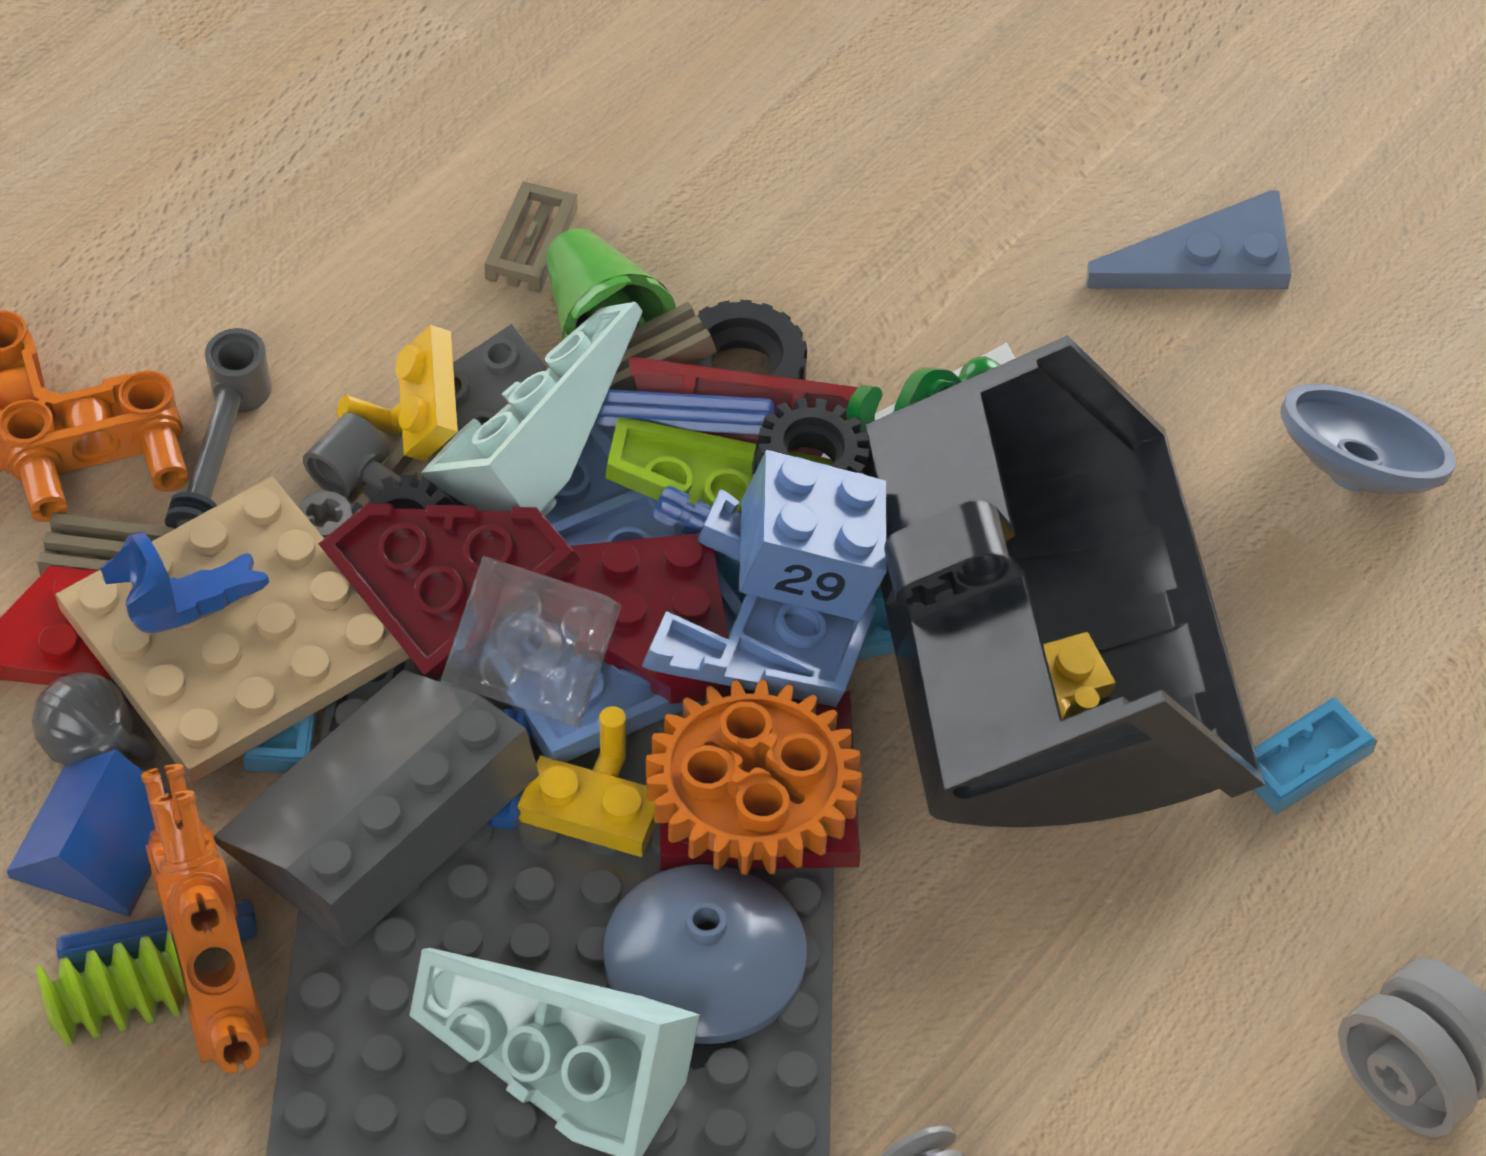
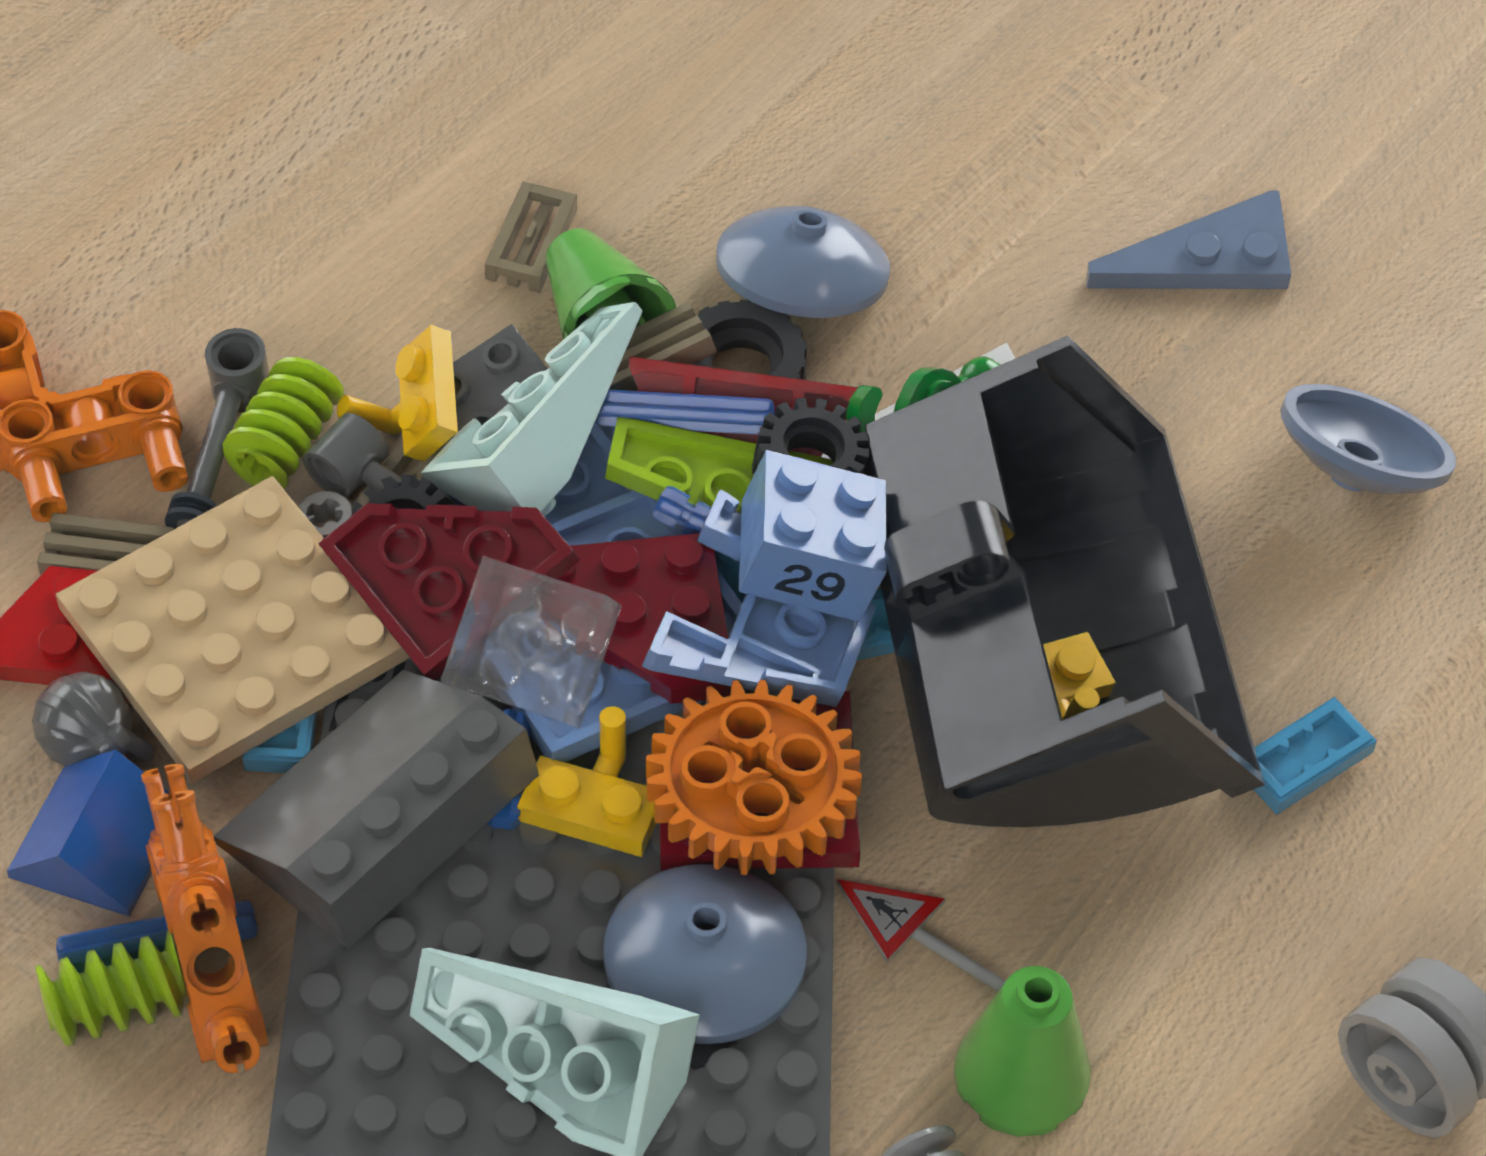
(168, 603): blue hair -> none
(282, 420): none -> lime piece
(803, 262): none -> sand blue dish
(897, 916): none -> piece
(1025, 1056): none -> bright green cone

